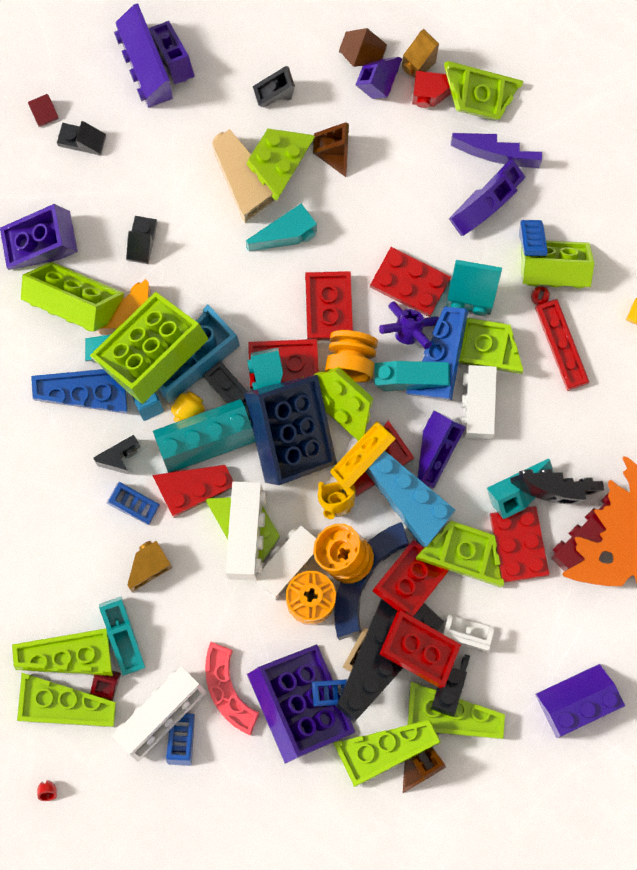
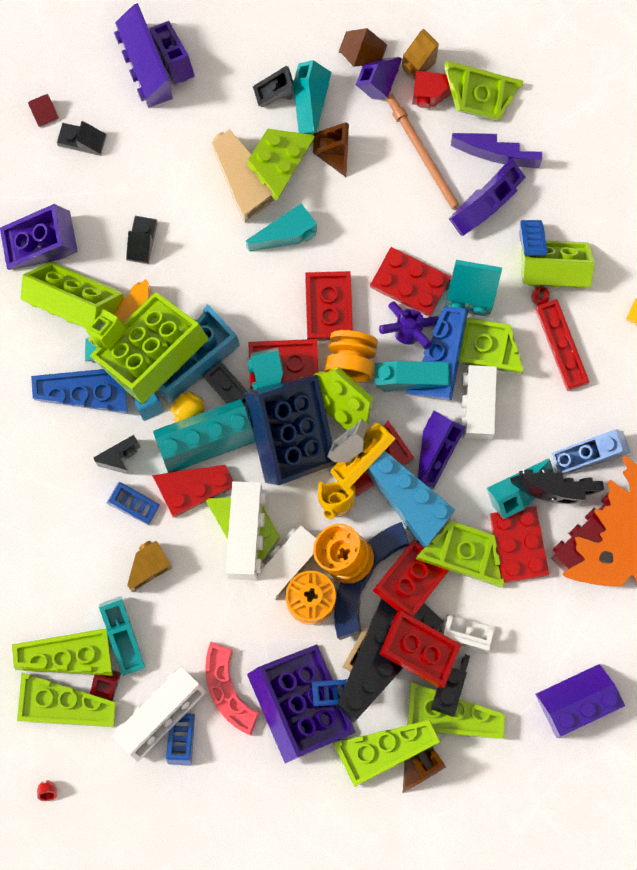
(105, 330): none -> lime window
(310, 92): none -> teal slope
(349, 443): none -> light grey slope
(401, 116): none -> nougat bar
(591, 451): none -> medium blue slope

